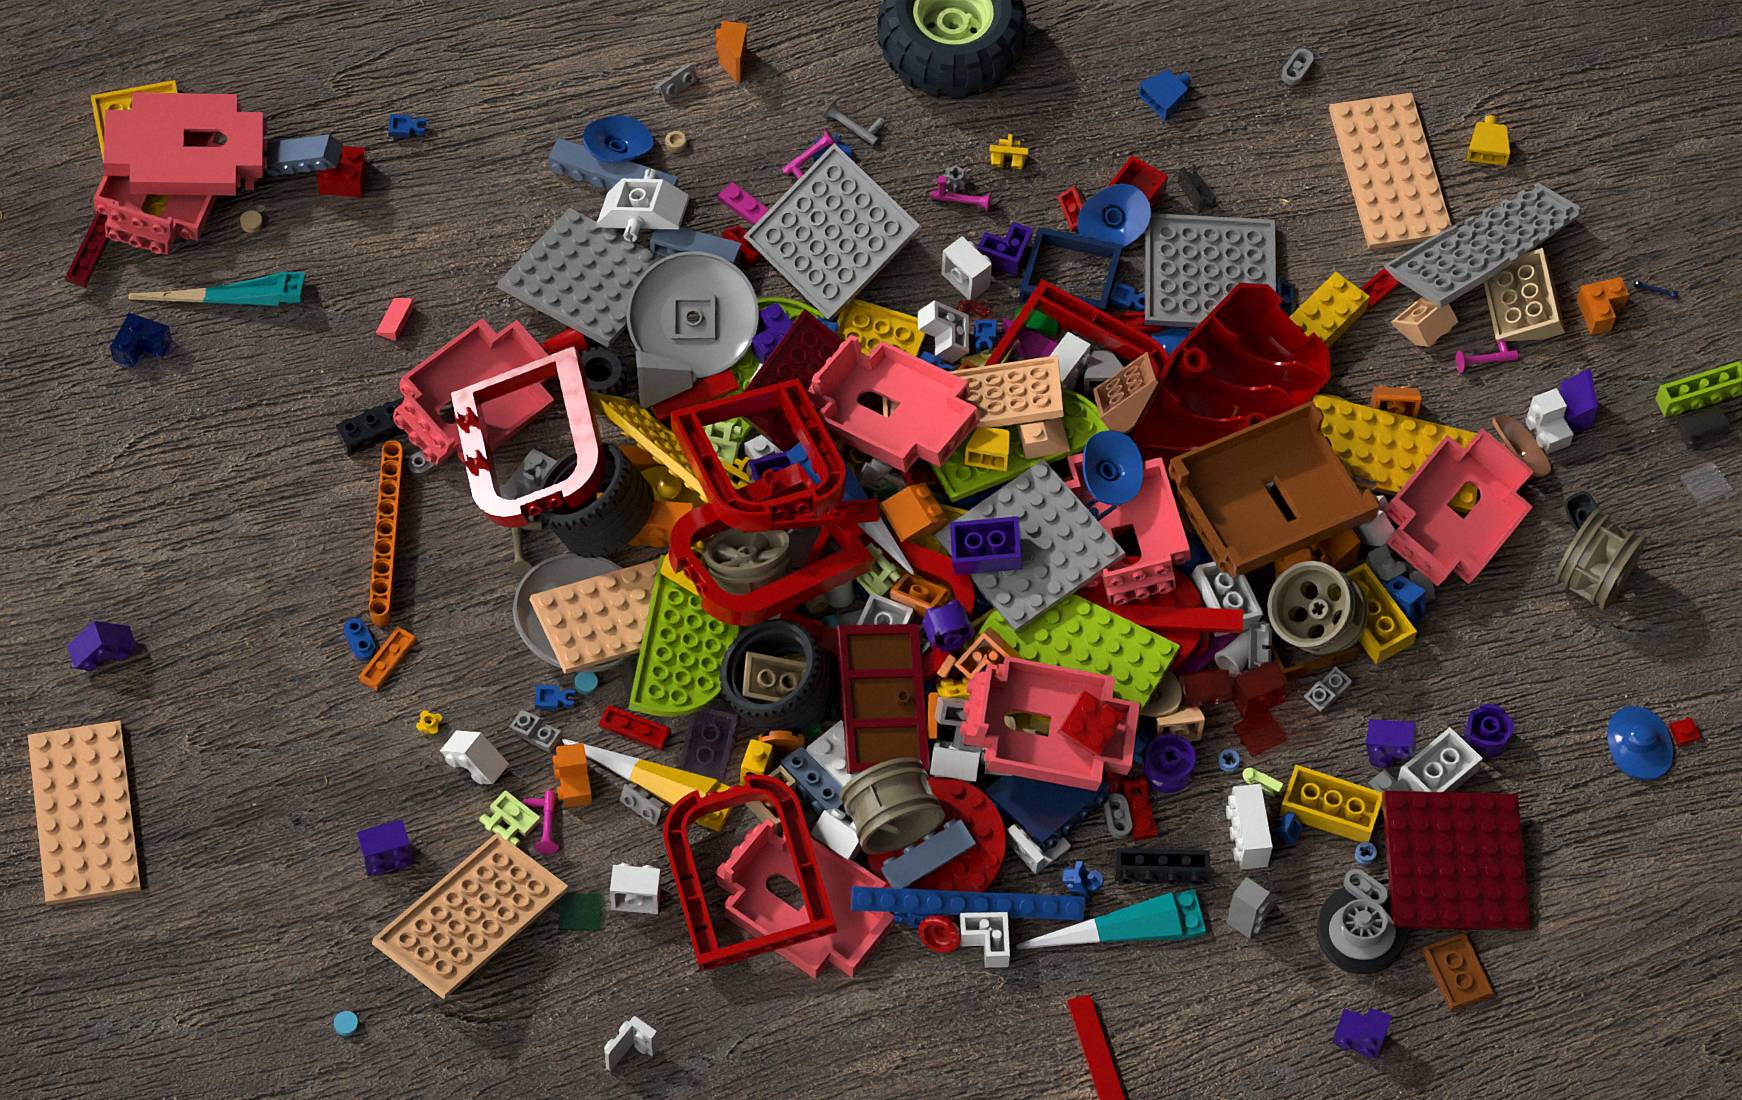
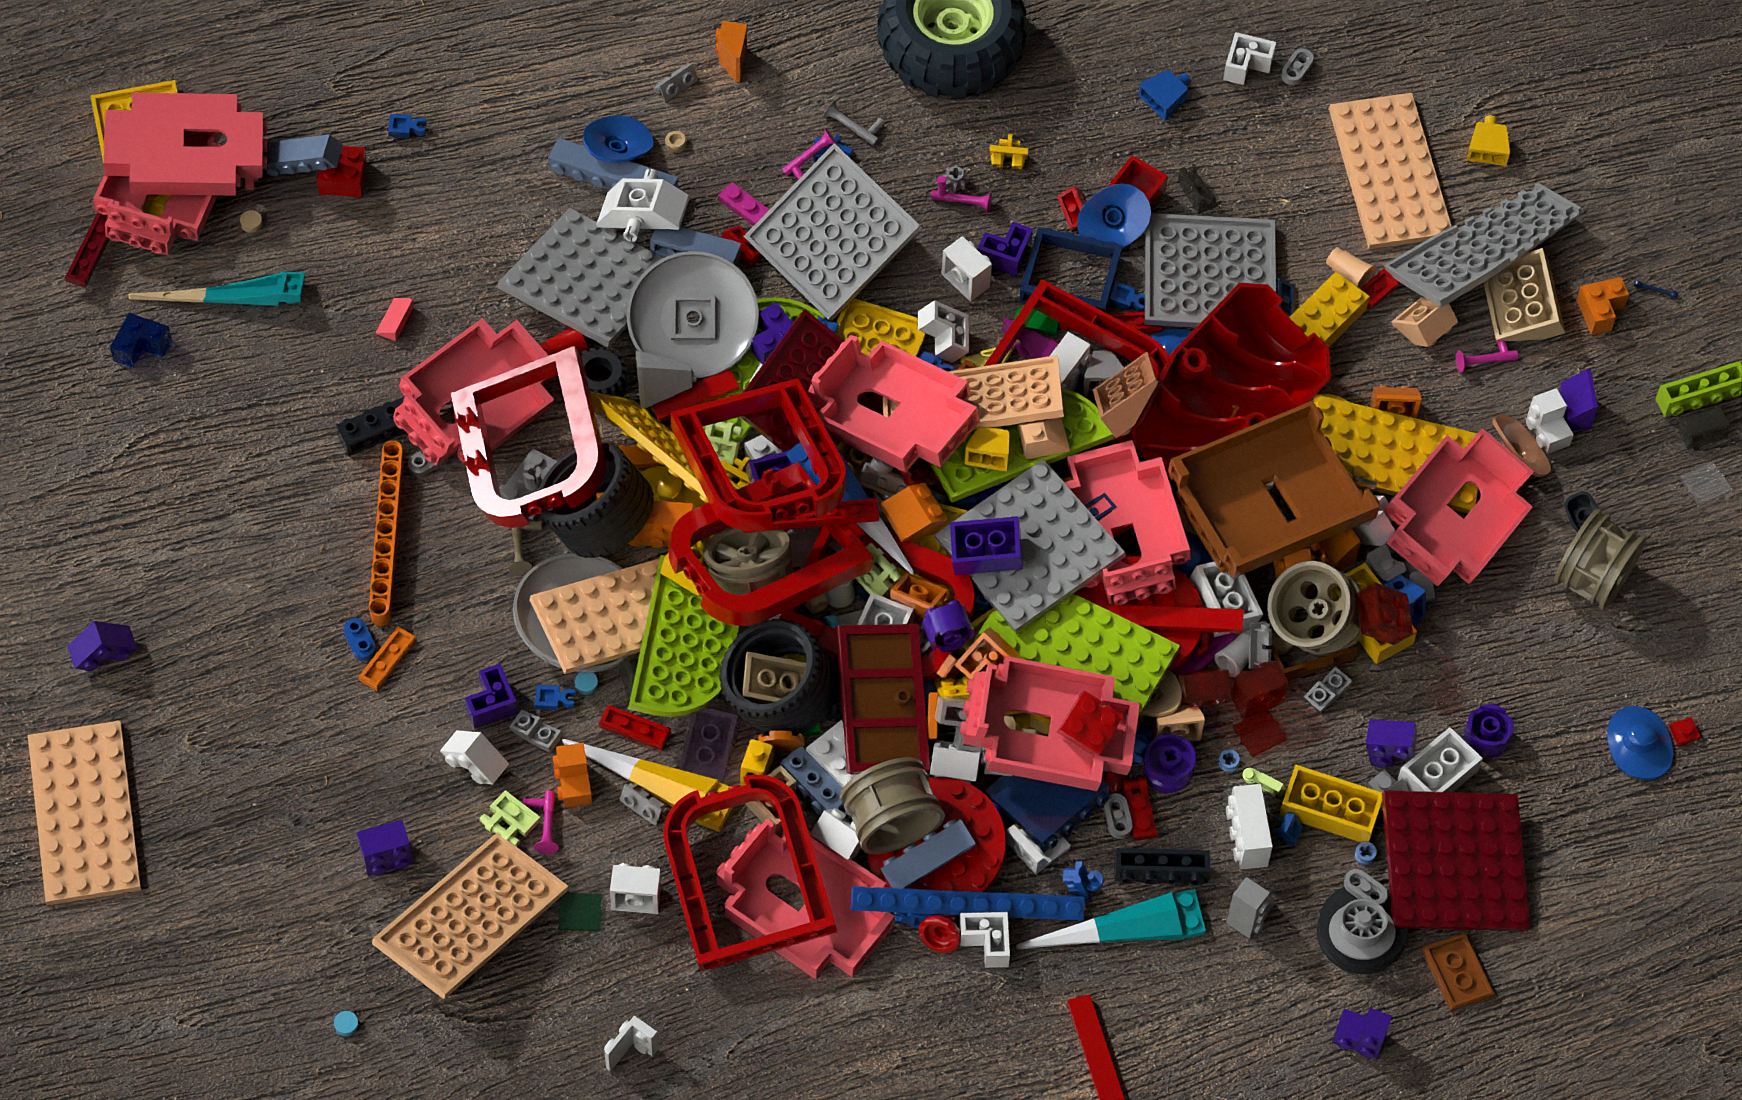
(431, 728): yellow plate -> none
(494, 701): none -> dark purple brick
(886, 491): clear green tile -> none
(973, 305): clear red arm -> none
(984, 334): blue plate -> none
(1112, 467): blue hat -> none
(1248, 53): none -> white brick
(1280, 644): none -> tan tile
(1350, 267): none -> light nougat plant
(1384, 613): none -> clear red brick

